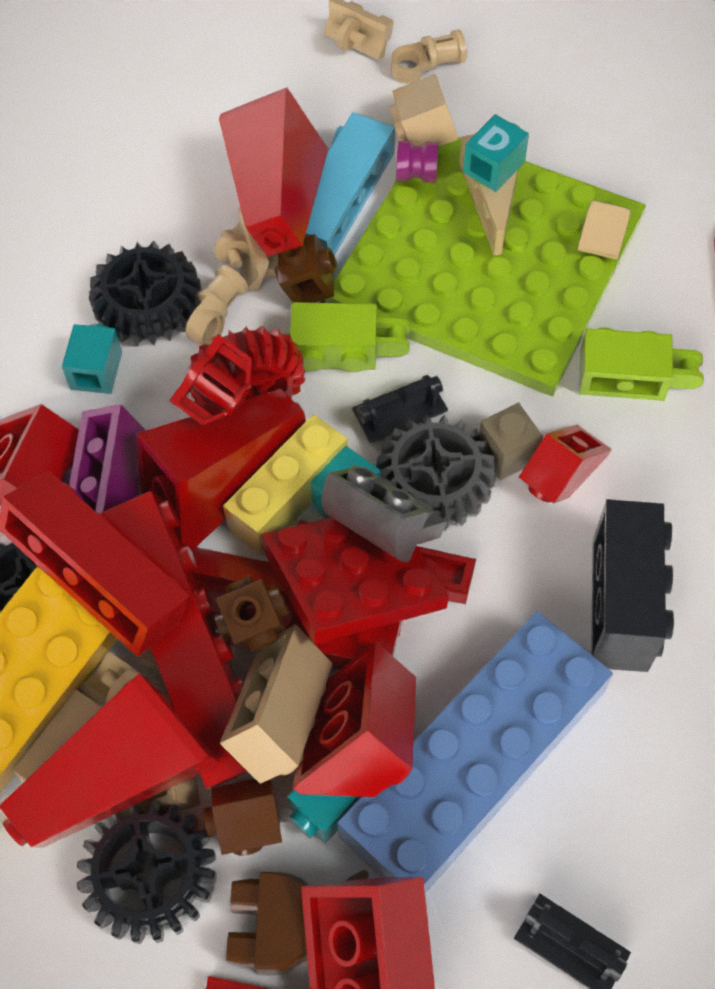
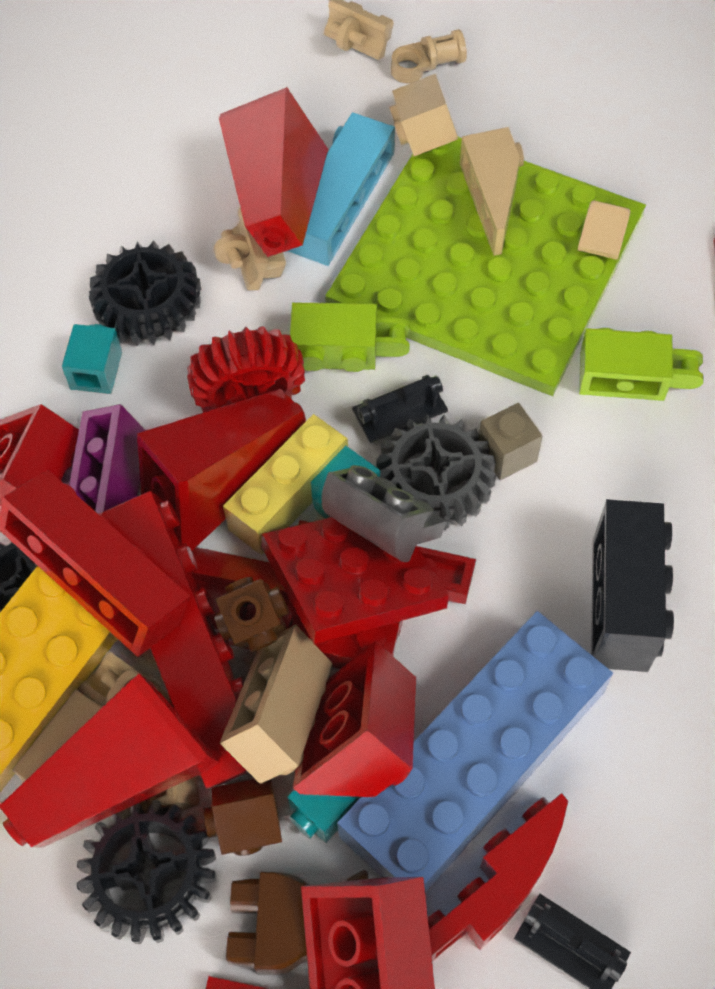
(206, 367): red piece -> none
(210, 315): tan connector -> none
(307, 271): reddish brown brick -> none
(417, 161): magenta wheel -> none
(495, 152): teal brick -> none
(513, 869): none -> red slope
(563, 463): red slope -> none

